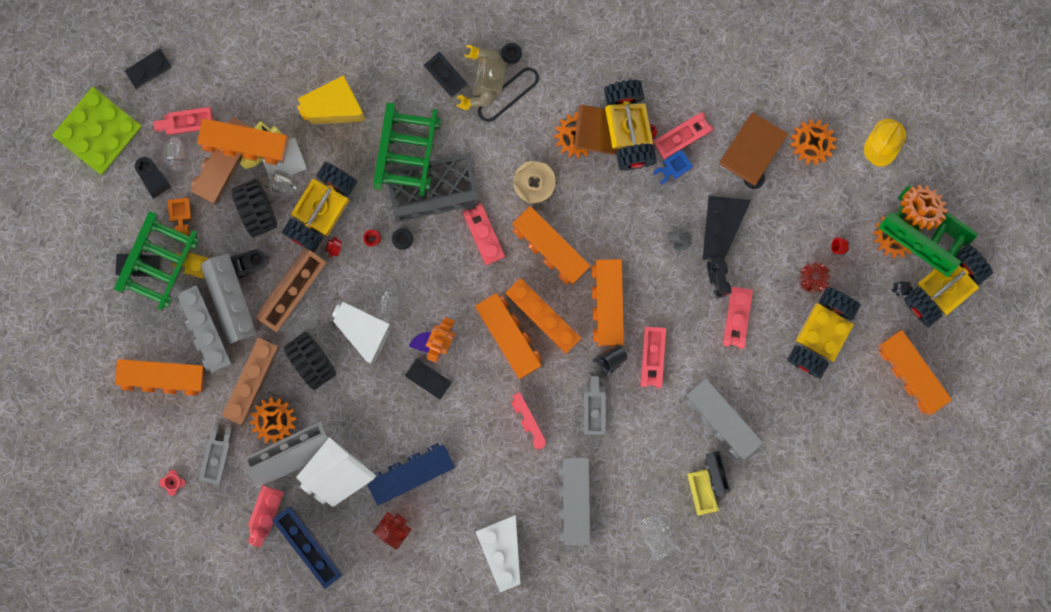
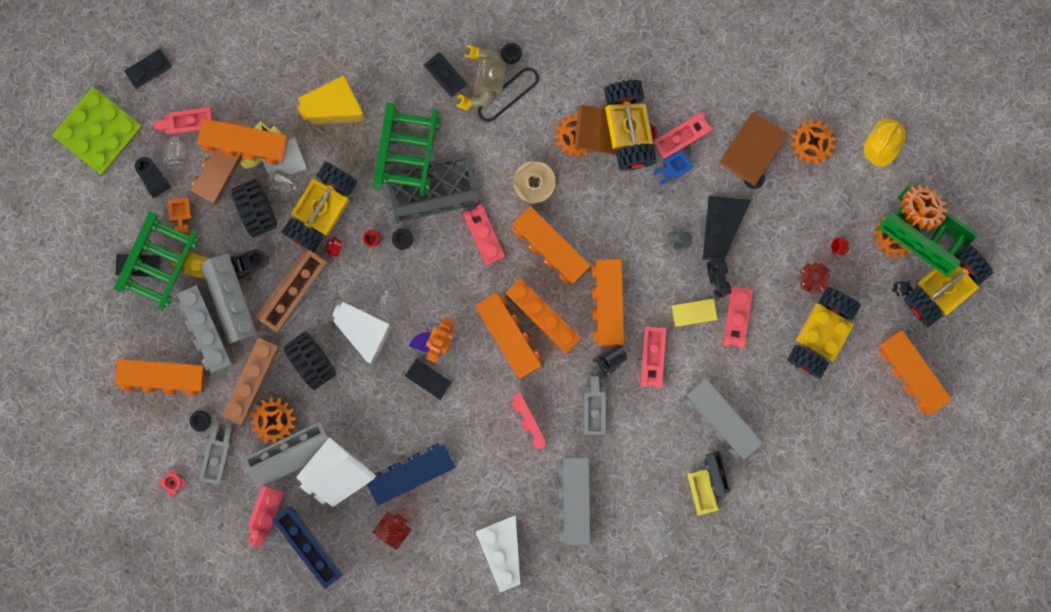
(193, 421): none -> black plate
(694, 312): none -> light yellow tile

